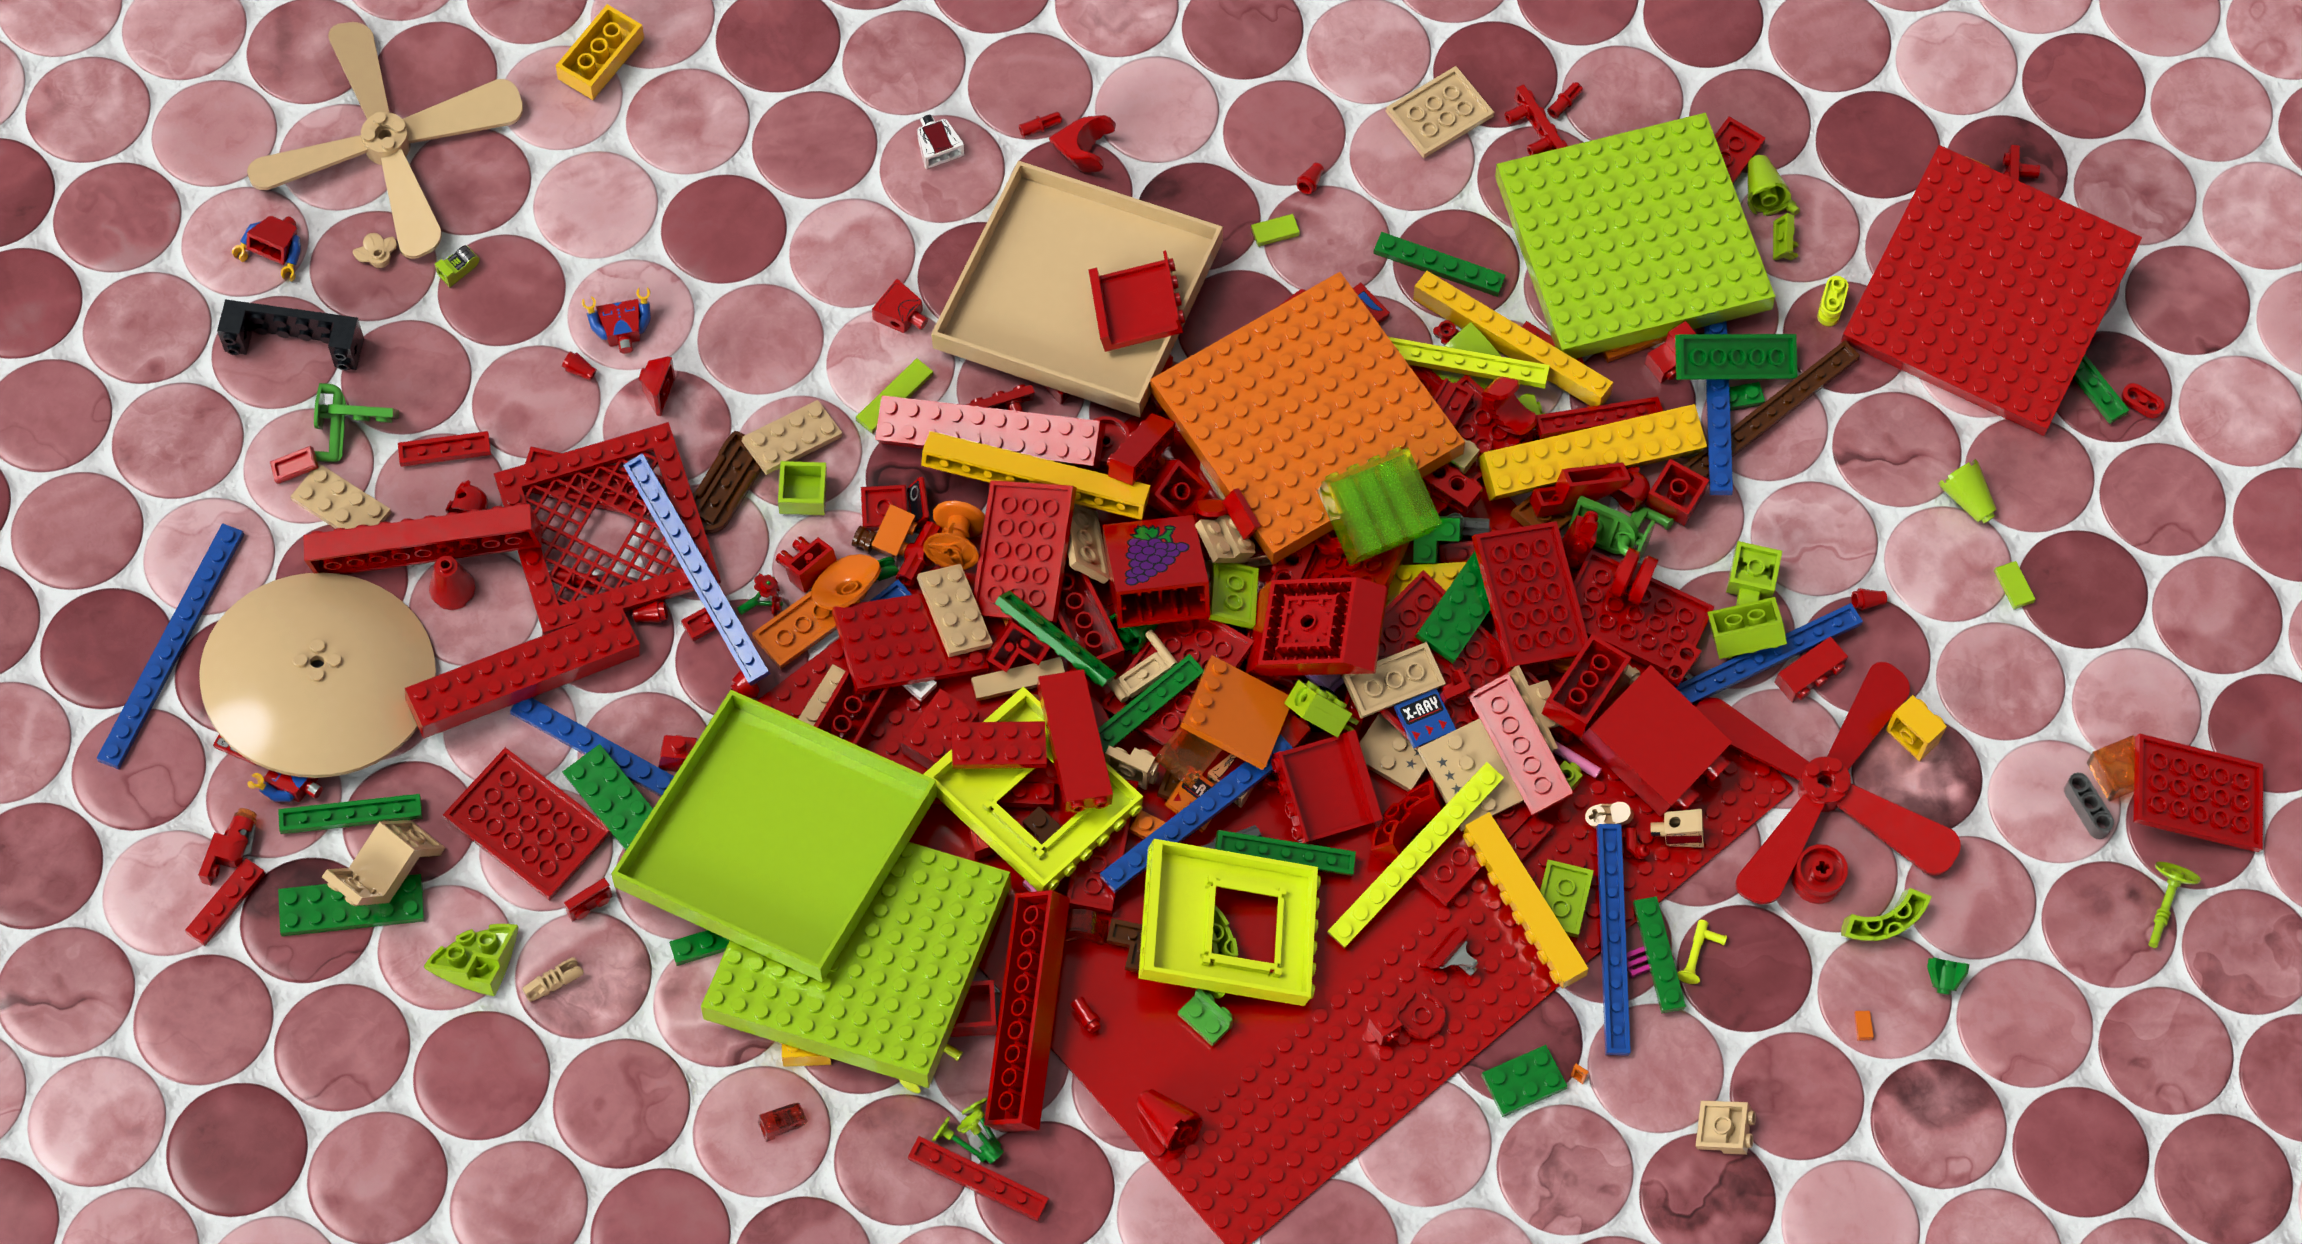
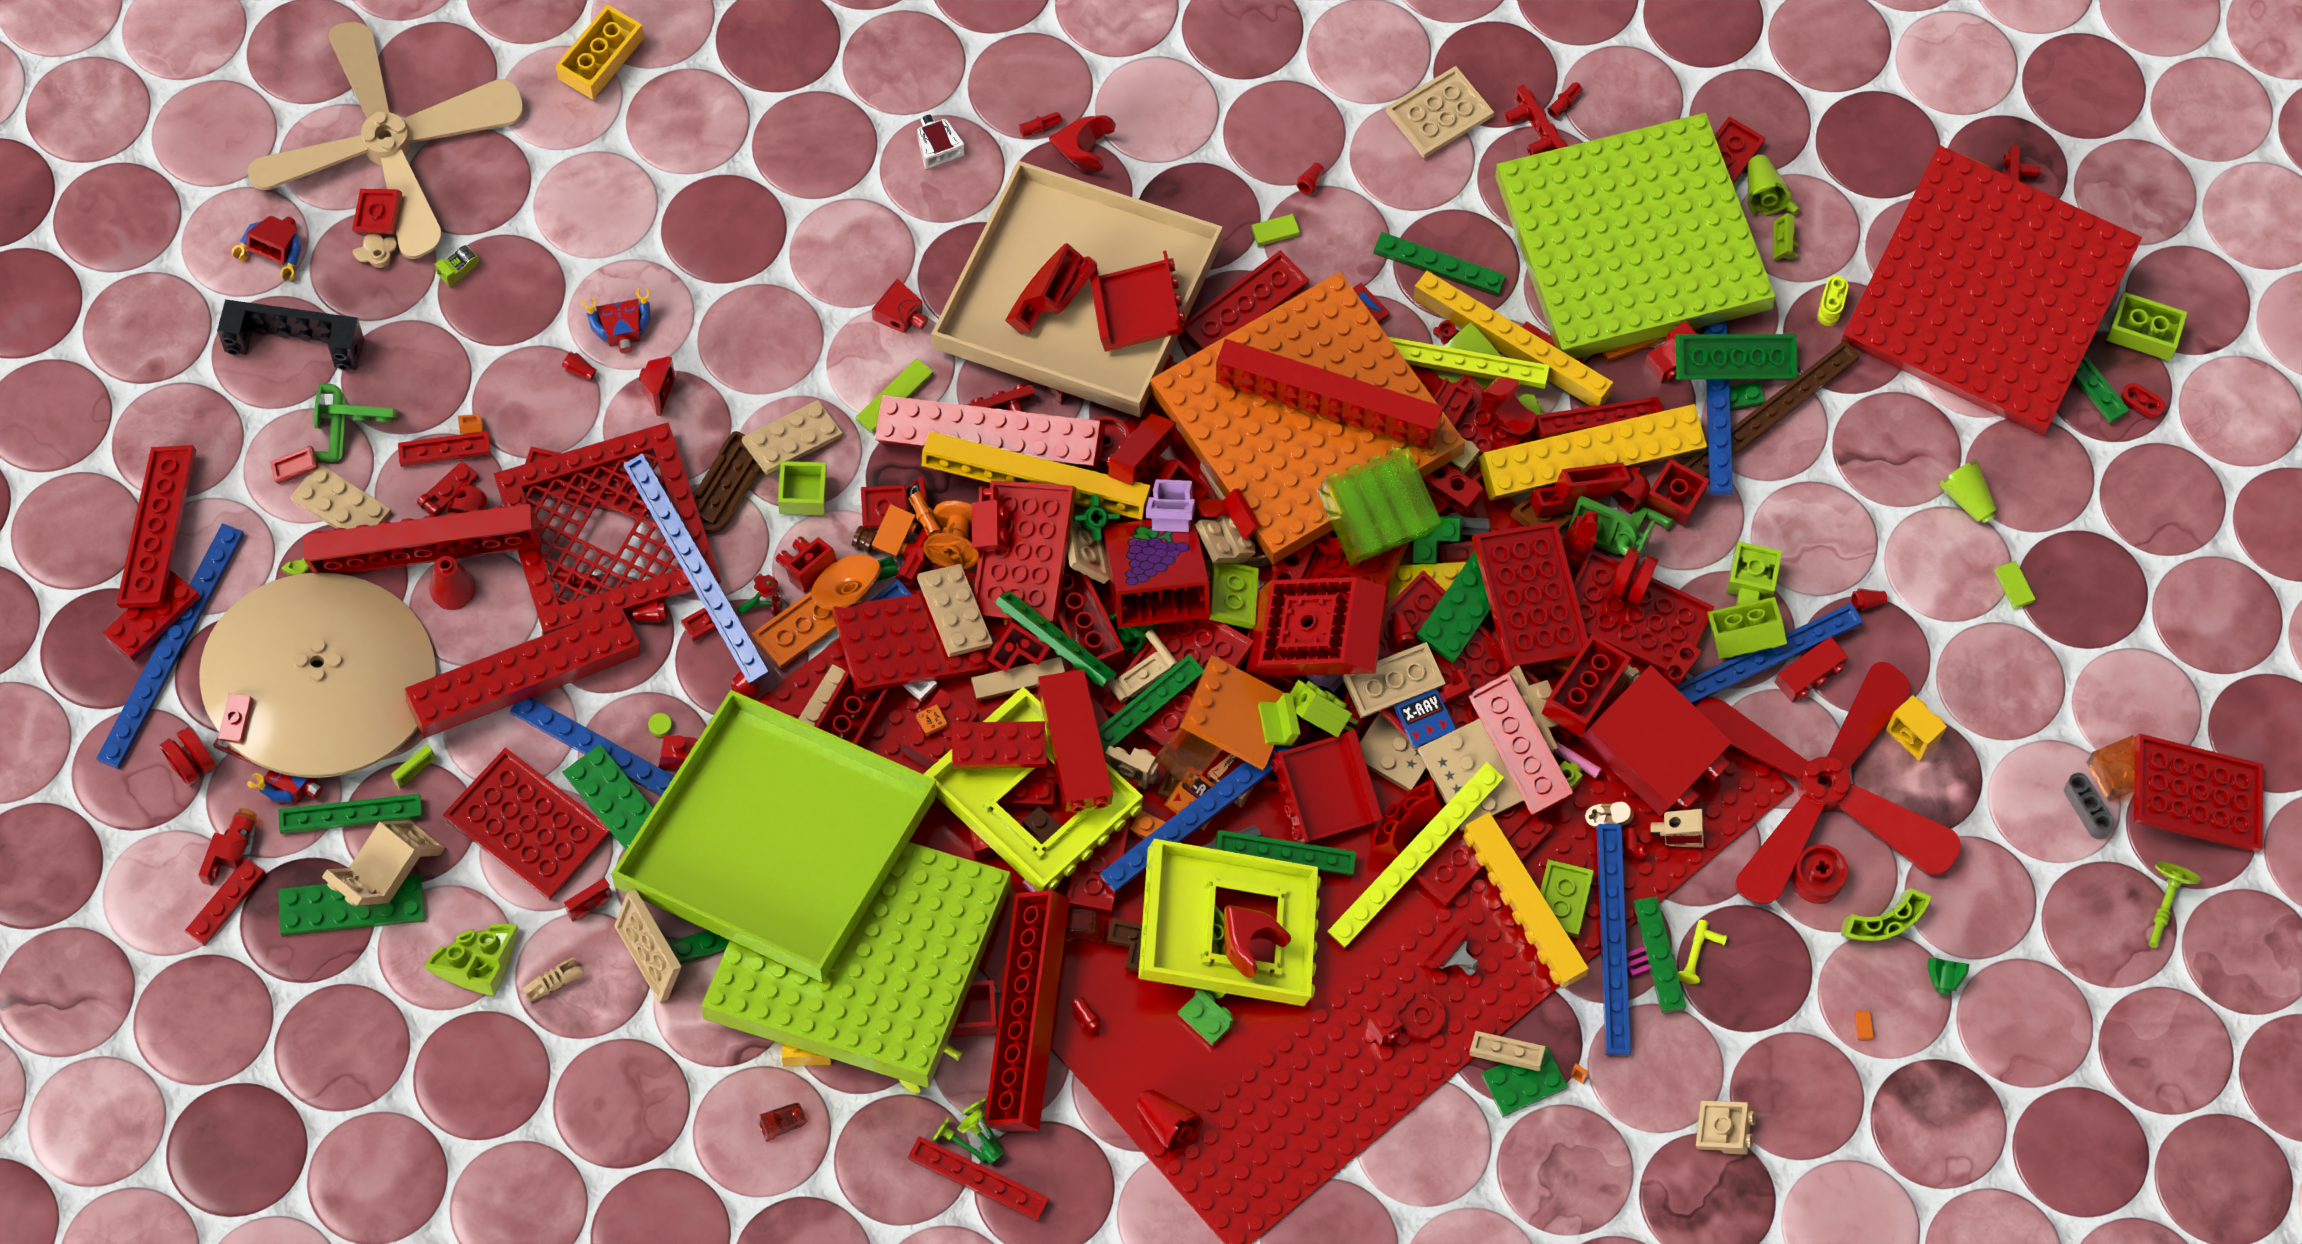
(143, 625): none -> red plate
(156, 526): none -> red plate
(186, 757): none -> red wheel
(235, 718): none -> plate
(295, 567): none -> lime tile
(377, 211): none -> red plate
(413, 766): none -> lime tile
(445, 489): none -> red plate
(470, 423): none -> orange plate
(647, 946): none -> tan plate
(659, 725): none -> lime tile
(924, 514): none -> orange pin
(931, 720): none -> orange tile
(989, 521): none -> red brick
(1044, 289): none -> red slope
(1083, 272): none -> red plate
(1099, 516): none -> green brick
(1171, 505): none -> lavender plate
(1241, 927): none -> red animal
(1246, 300): none -> red plate
(1279, 721): none -> lime panel
(1328, 394): none -> red brick
(1402, 629): none -> red cone
(1507, 1051): none -> tan plate
(2146, 326): none -> lime brick

